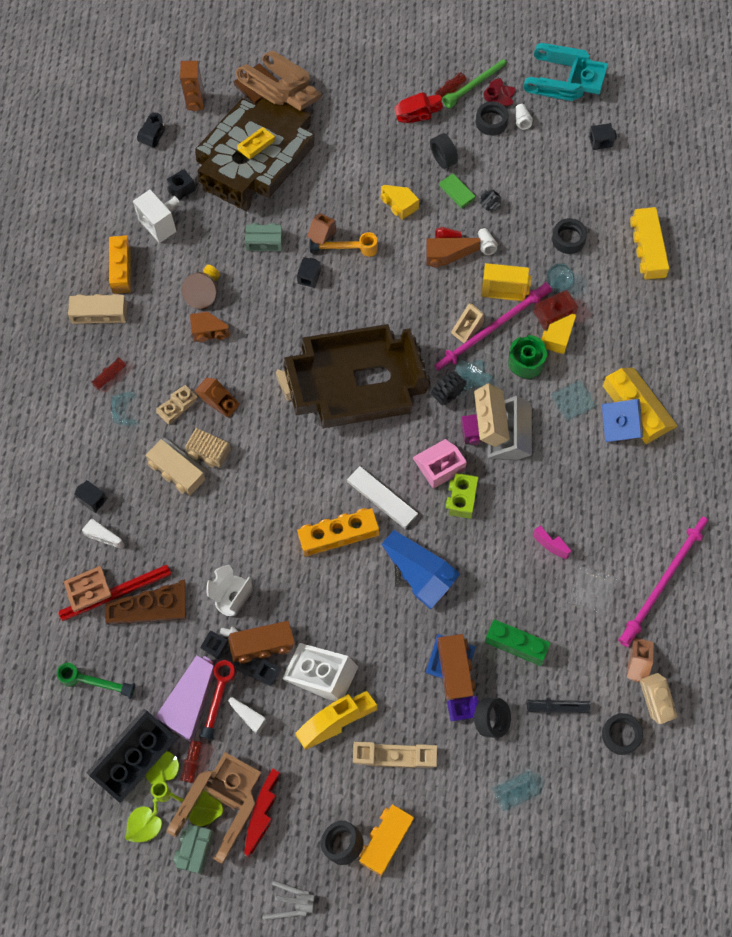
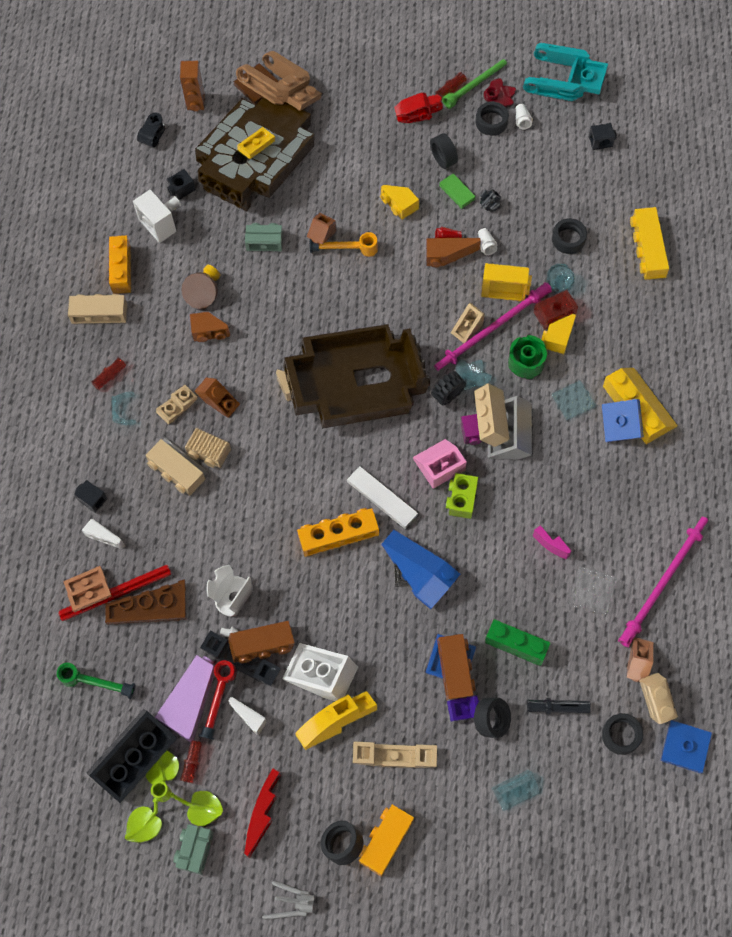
(229, 784): medium nougat plate -> none
(309, 272): black brick -> none
(686, 746): none -> blue plate

